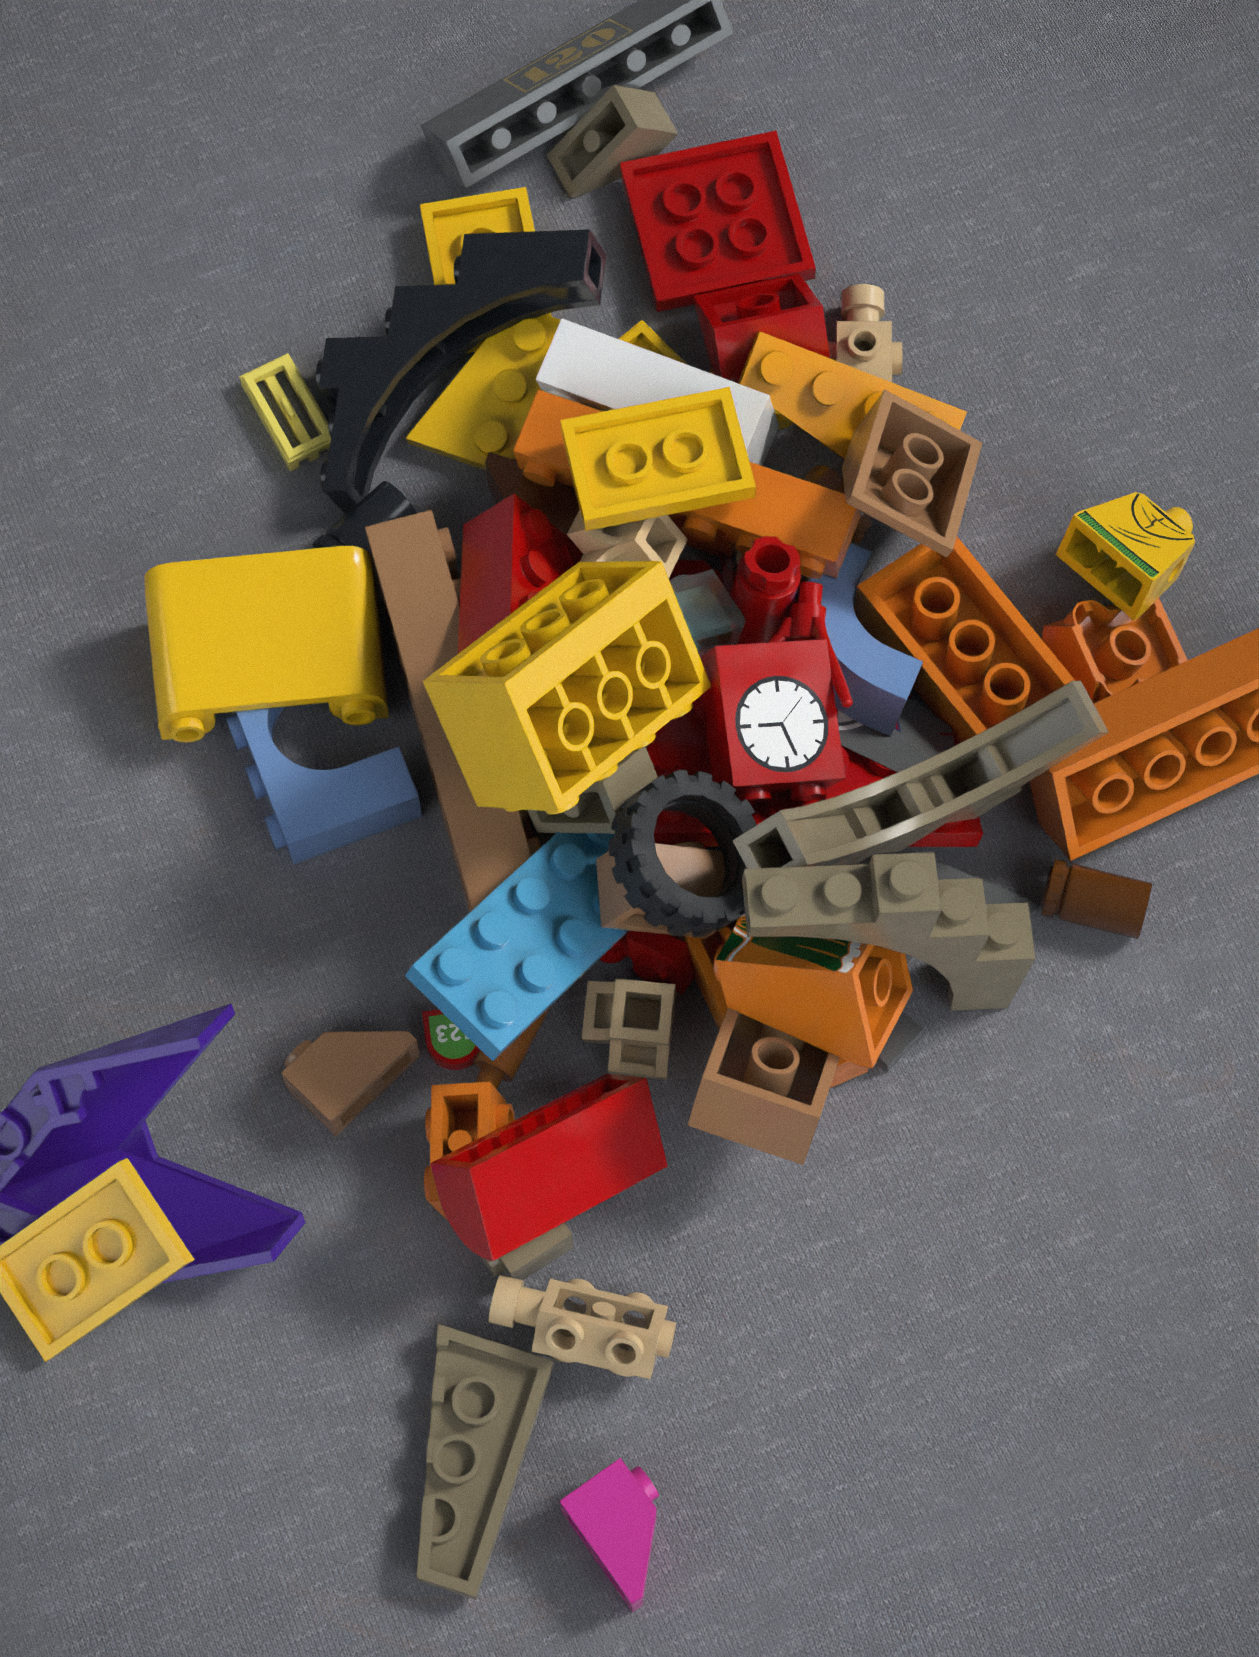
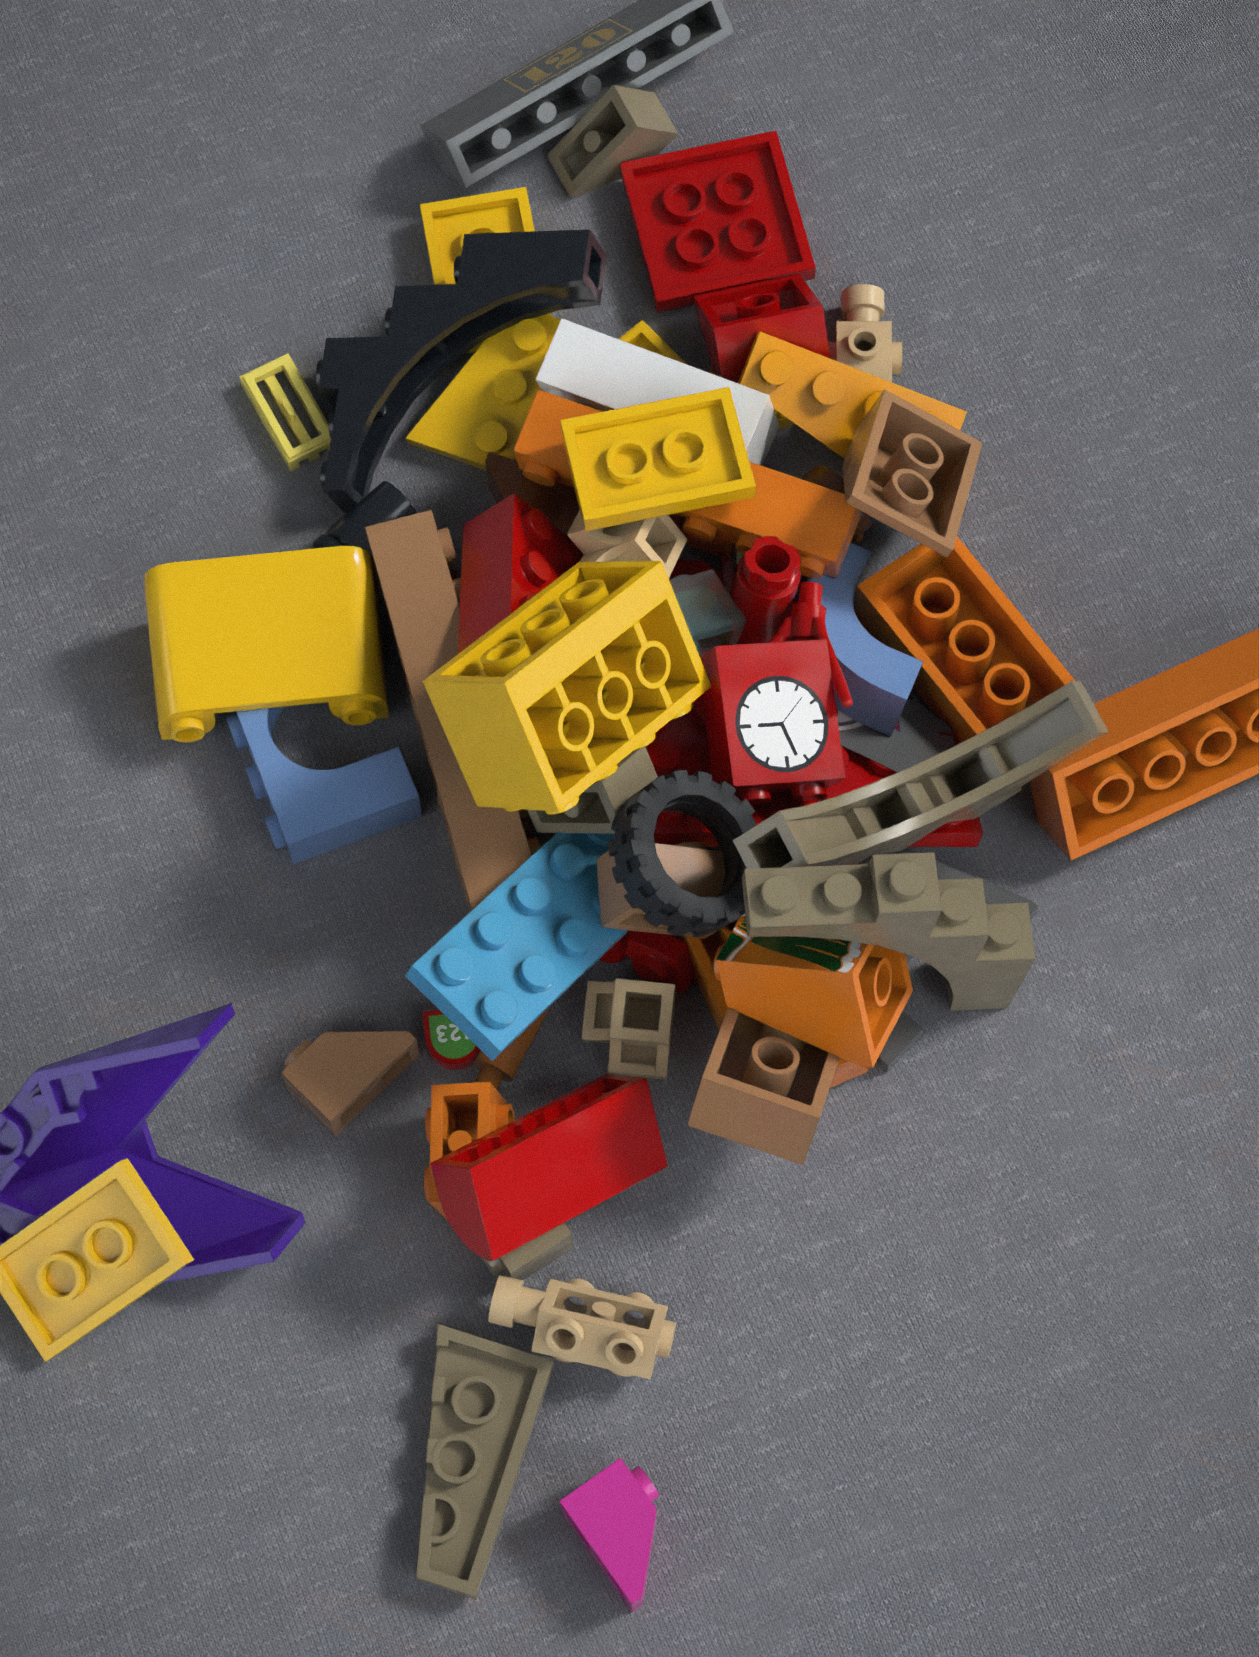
(1096, 898): reddish brown piece -> none
(1111, 649): orange slope -> none
(1128, 549): yellow torso -> none

